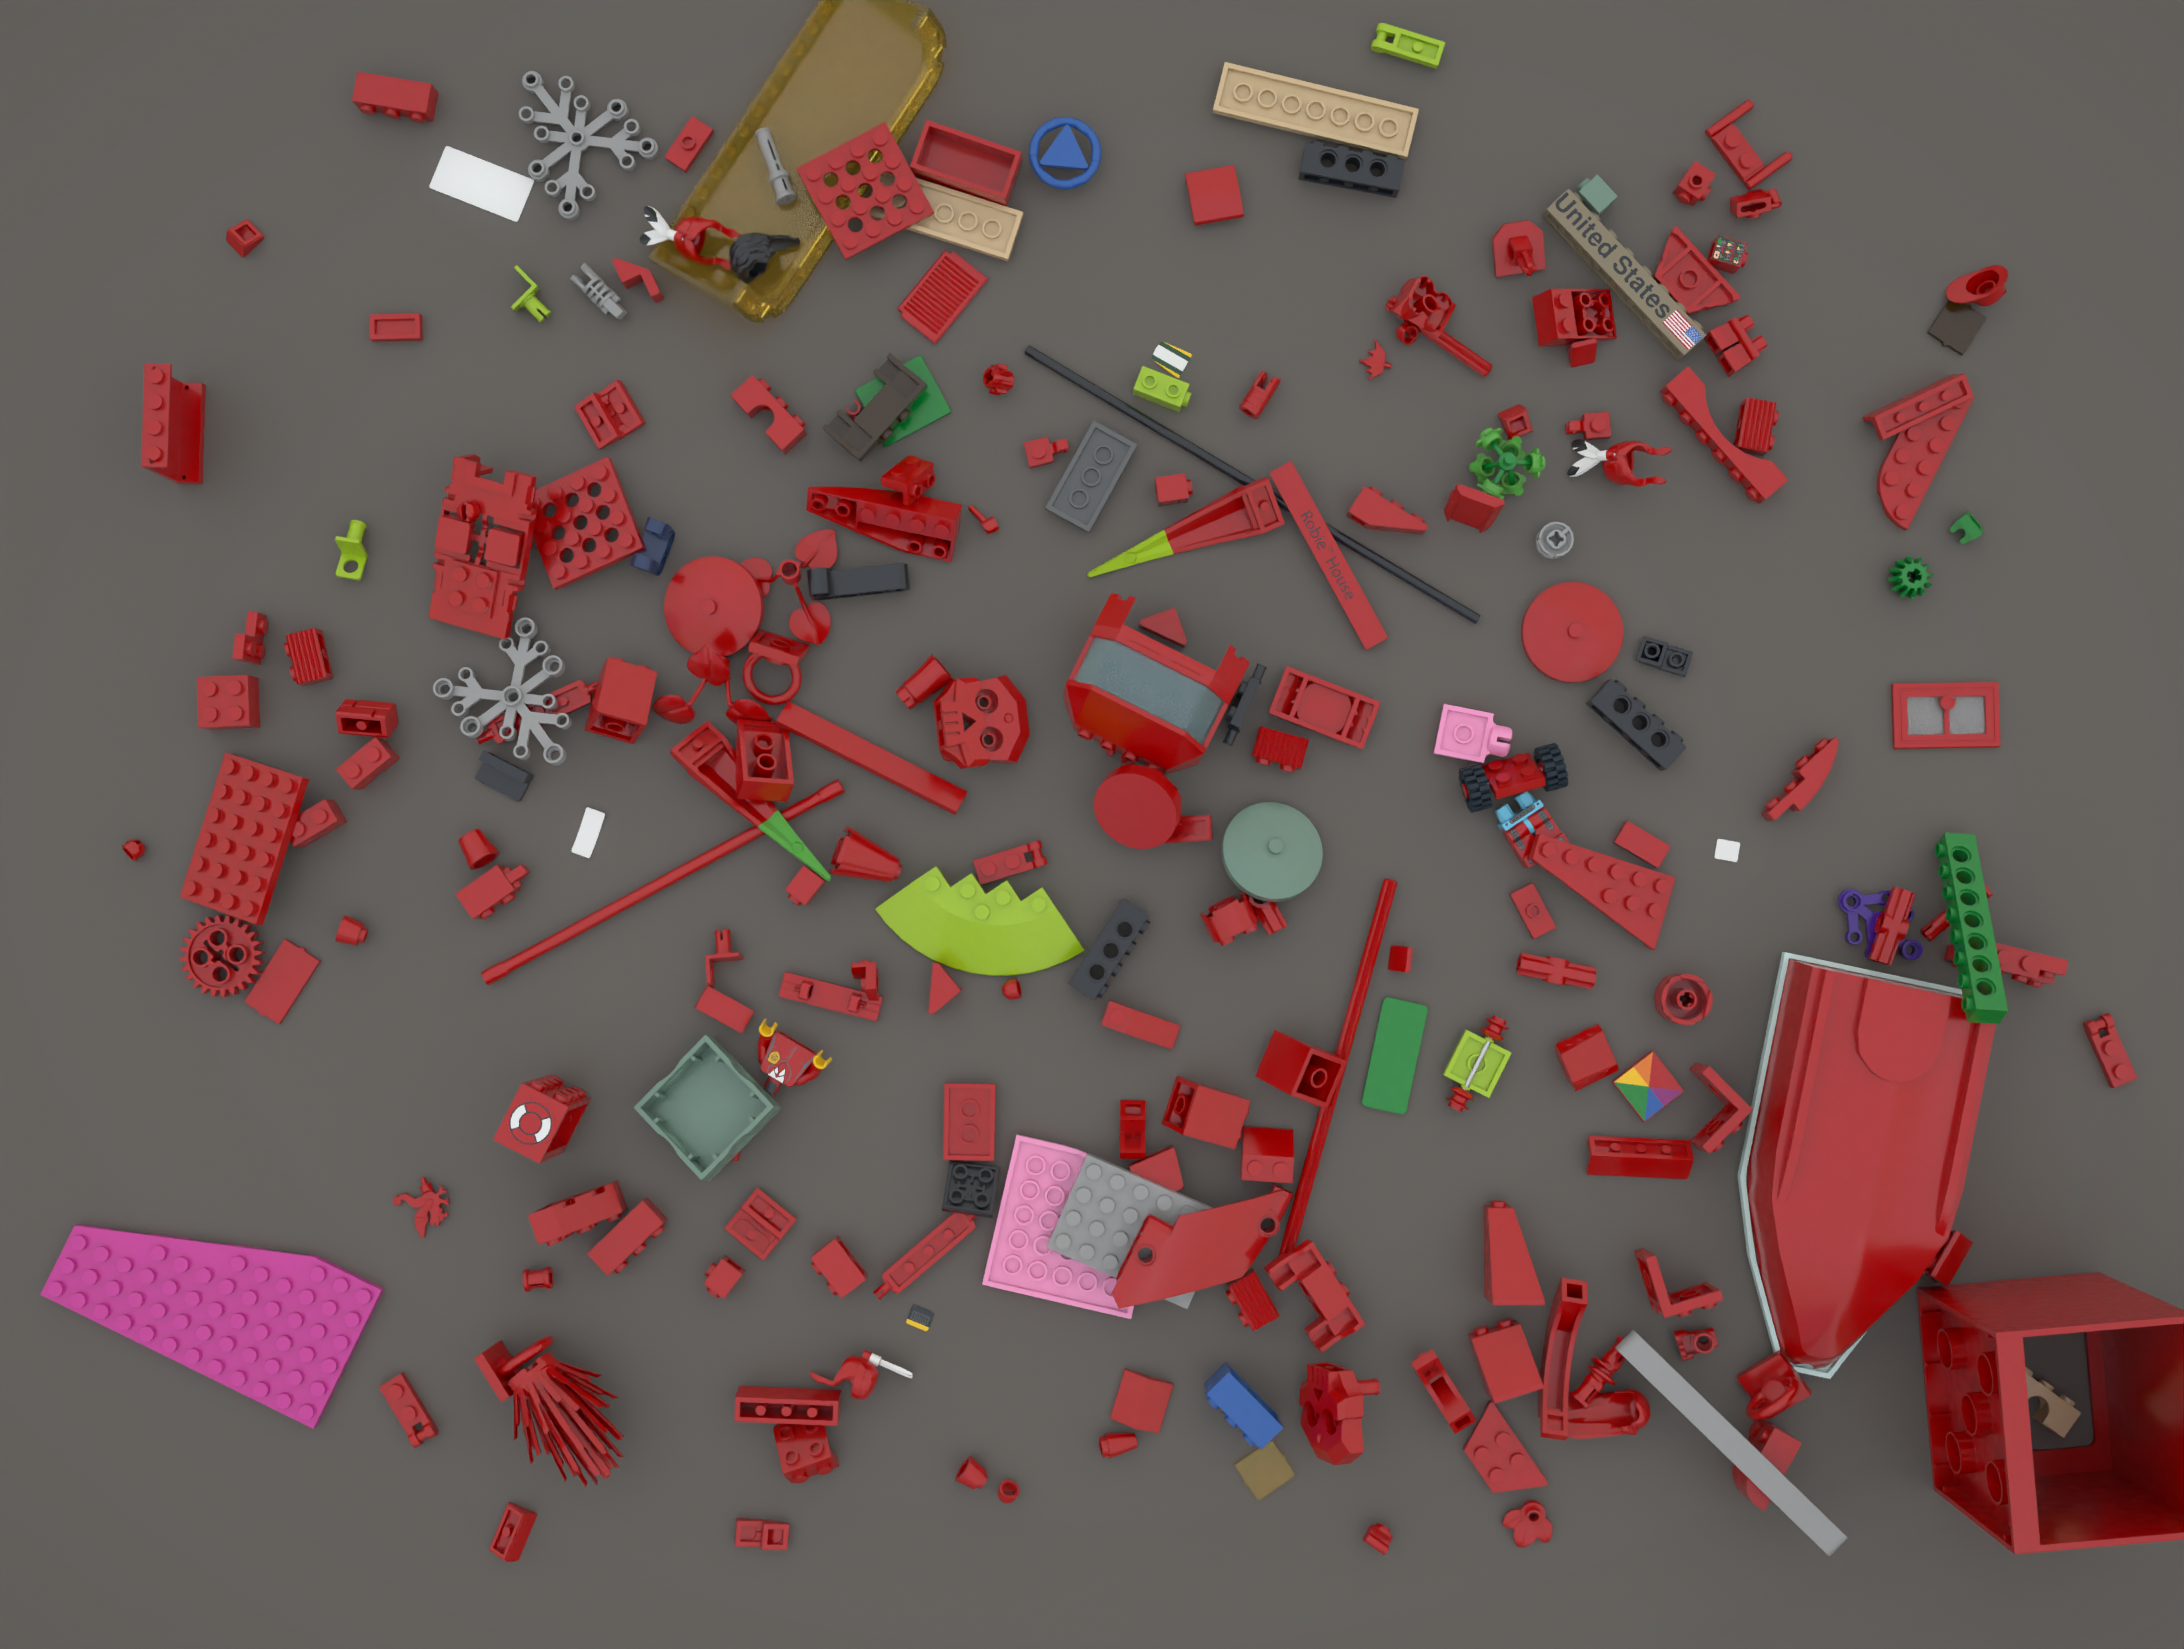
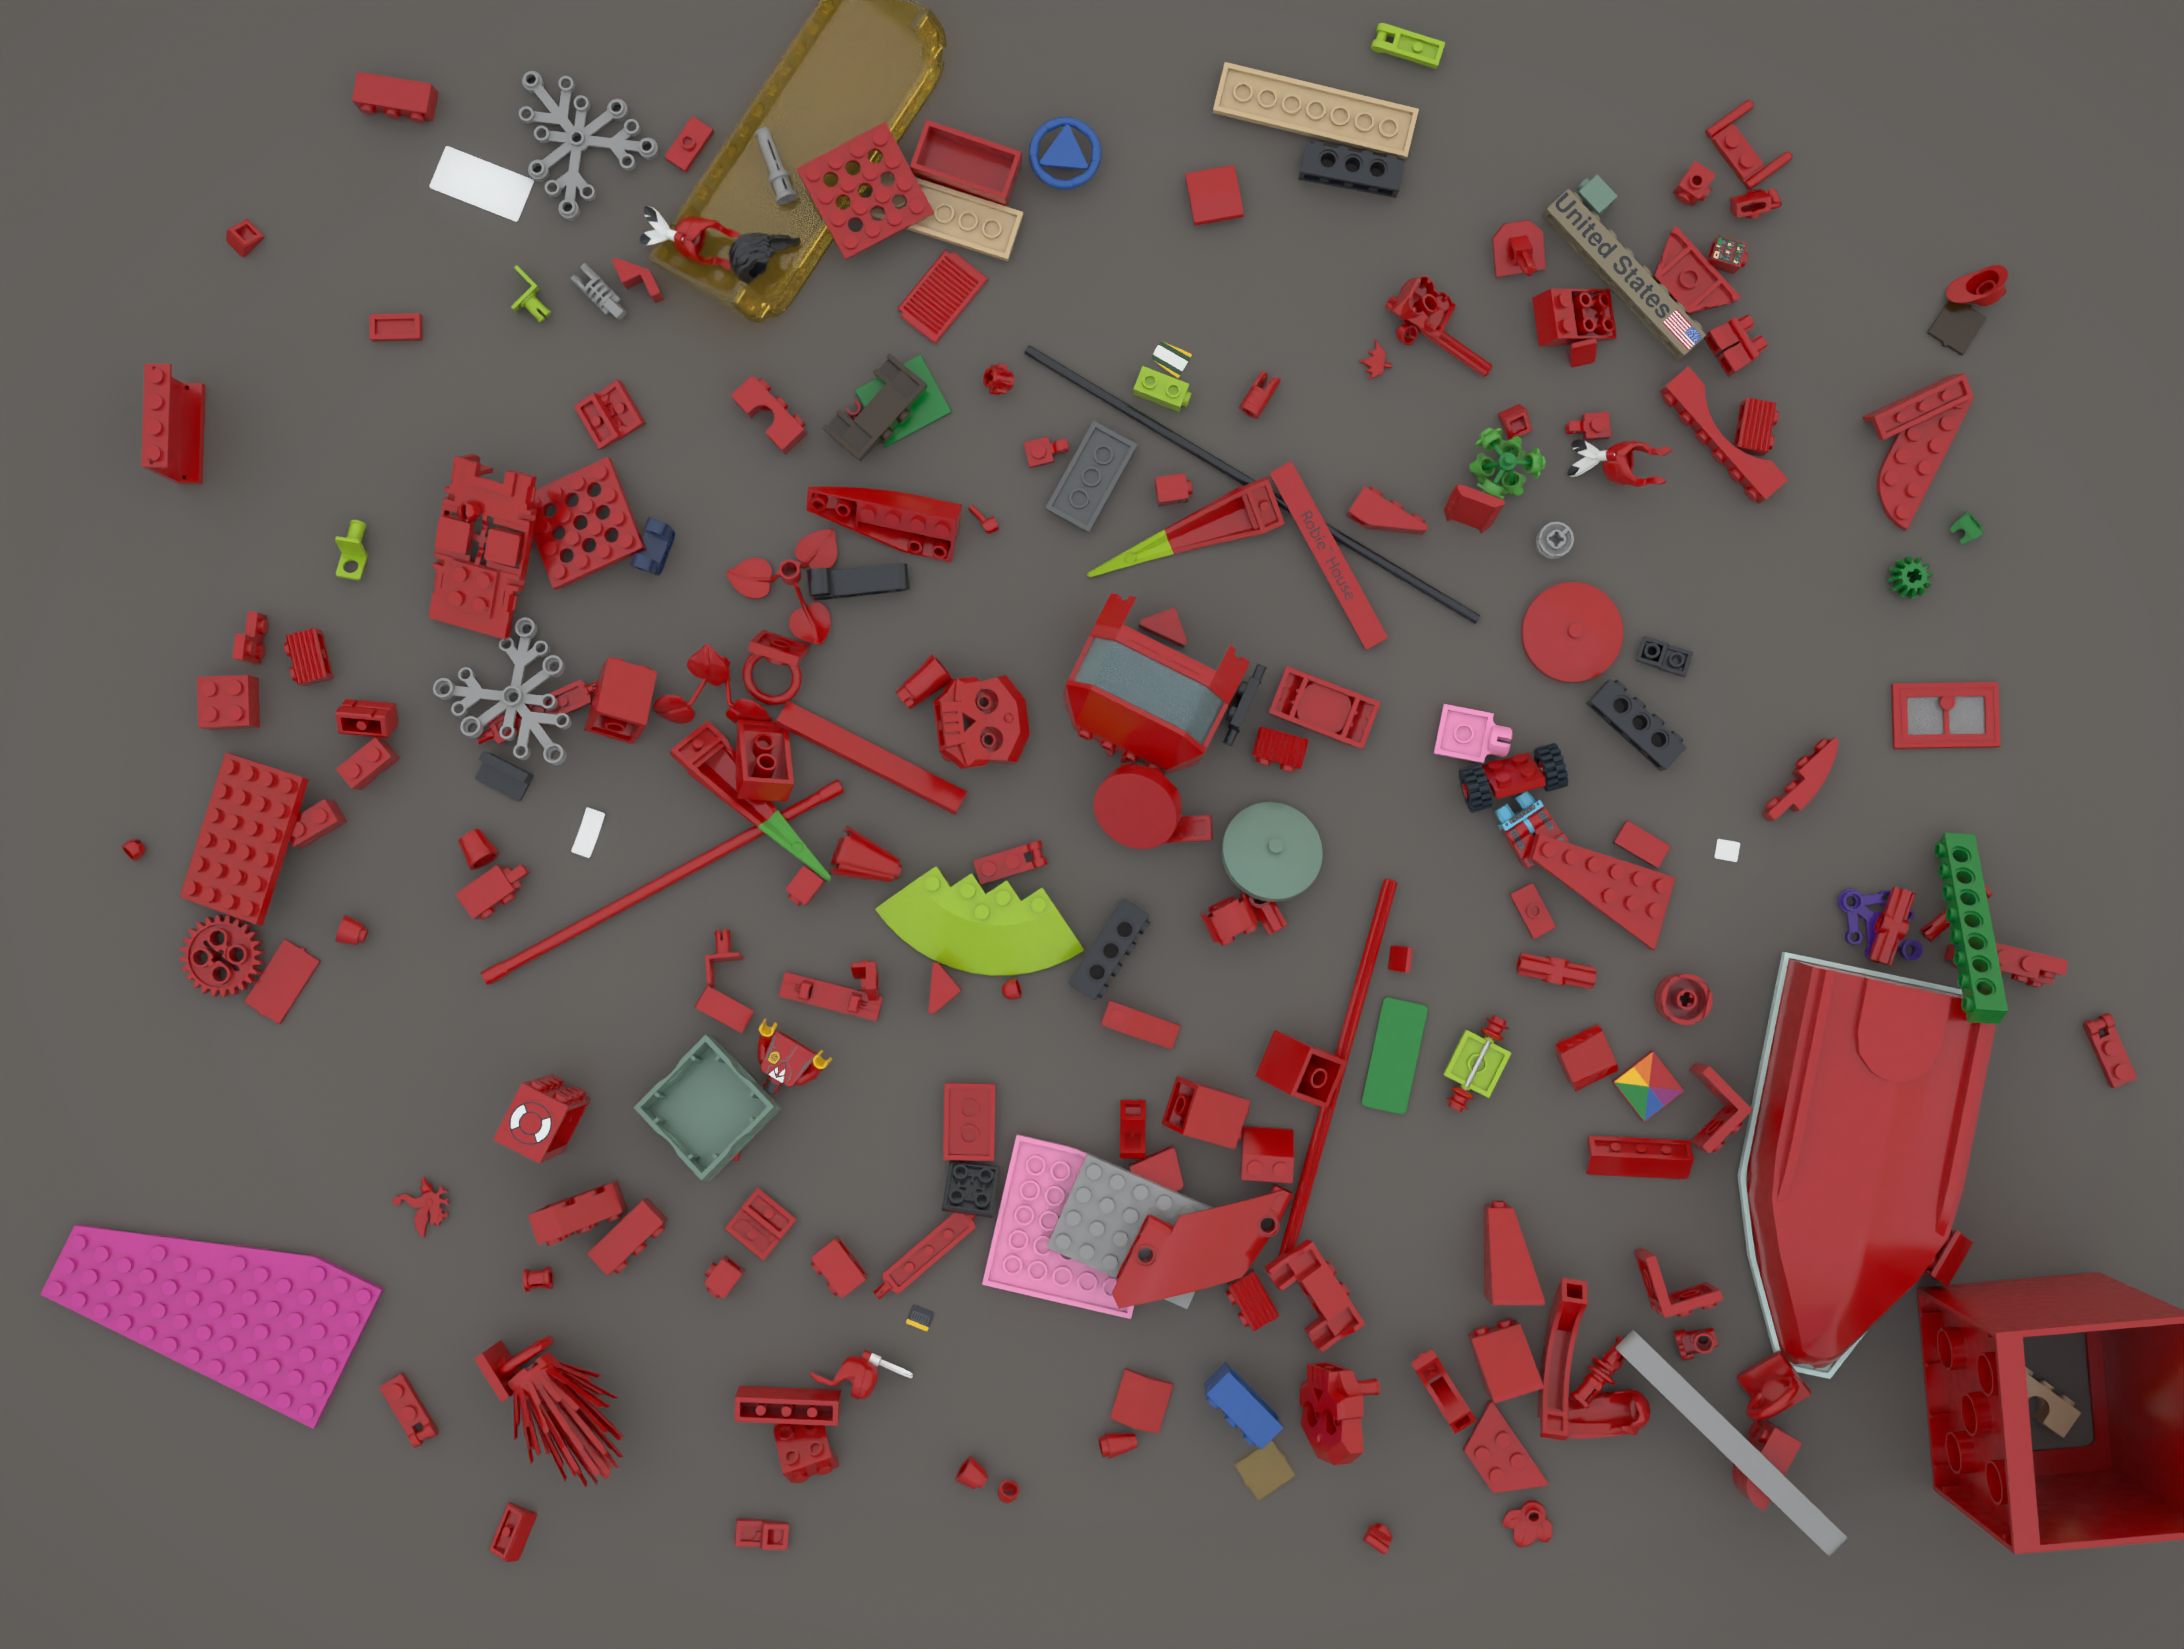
(715, 605): red dish -> none
(911, 477): red bracket -> none

